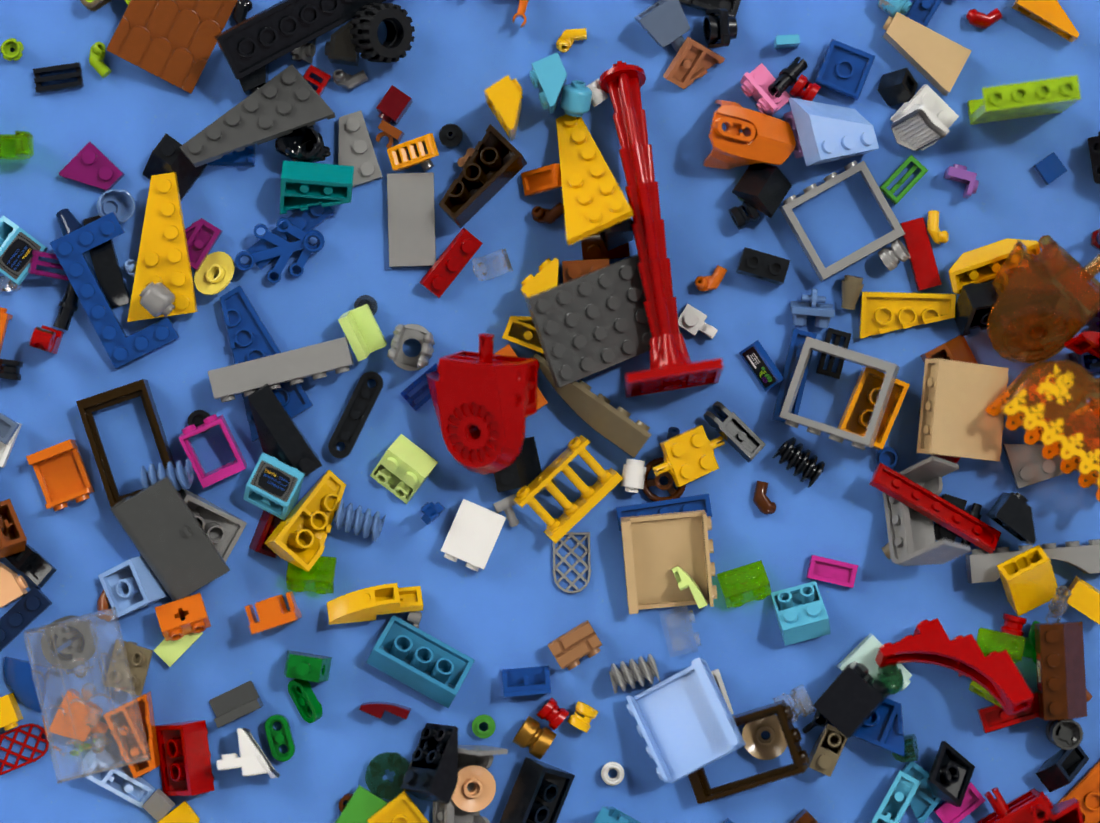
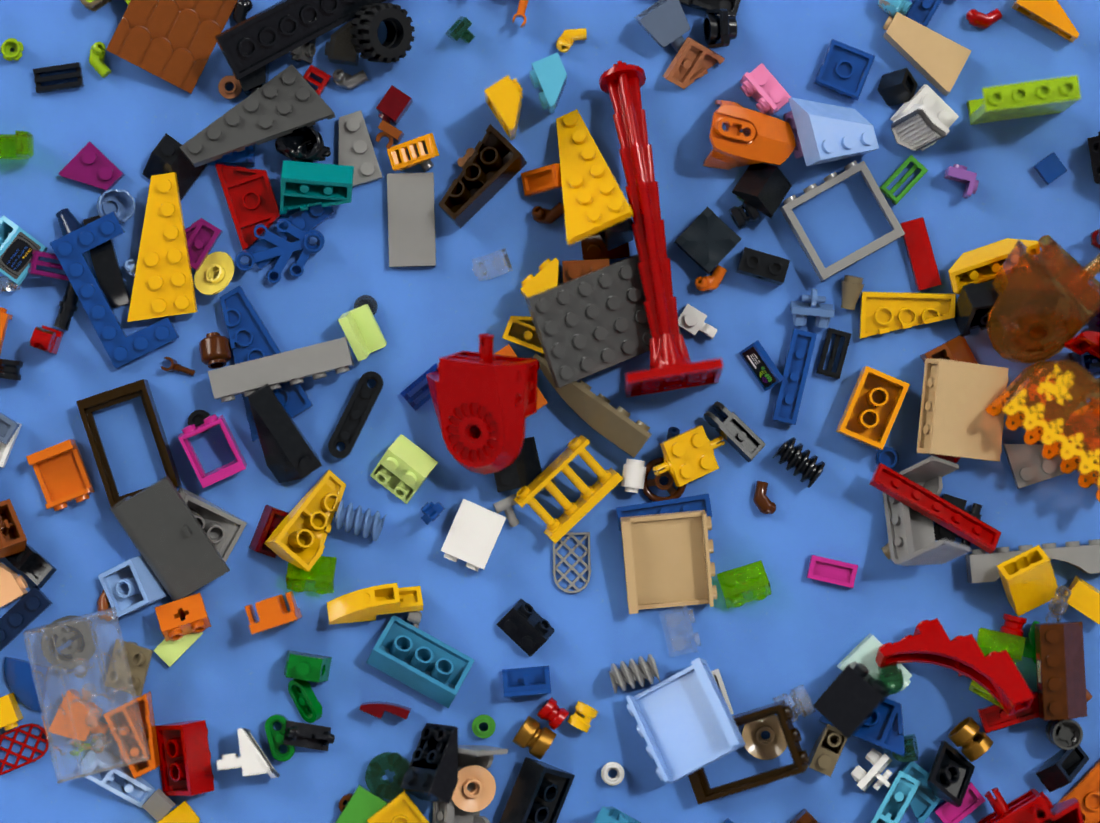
(157, 299): light grey head -> none
(177, 367): none -> reddish brown hand
(180, 476): medium blue piece -> none
(215, 350): none -> reddish brown head
(235, 92): none -> nougat plate
(235, 703): dark grey panel -> none
(249, 200): none -> red wing
(274, 486): slope -> none
(308, 735): none -> black hinge
(406, 332): light grey piece -> none
(450, 141): black tile -> none
(451, 262): red plate -> none
(460, 30): none -> clear green tile
(526, 627): none -> black bracket
(575, 645): medium nougat brick -> none
(576, 98): medium azure head -> none
(598, 95): white piece -> none
(685, 581): yellowish green slope -> none
(707, 240): none -> black brick
(786, 41): medium azure tile -> none
(787, 77): black pin -> none
(800, 613): medium azure slope -> none
(810, 89): red wheel -> none
(818, 720): black hand -> none
(855, 357): light grey window -> none
(866, 779): none -> white hips
(893, 255): light grey wheel -> none
(934, 230): yellow arm -> none
(973, 742): none -> pearl gold wheel
(1014, 516): black slope -> none

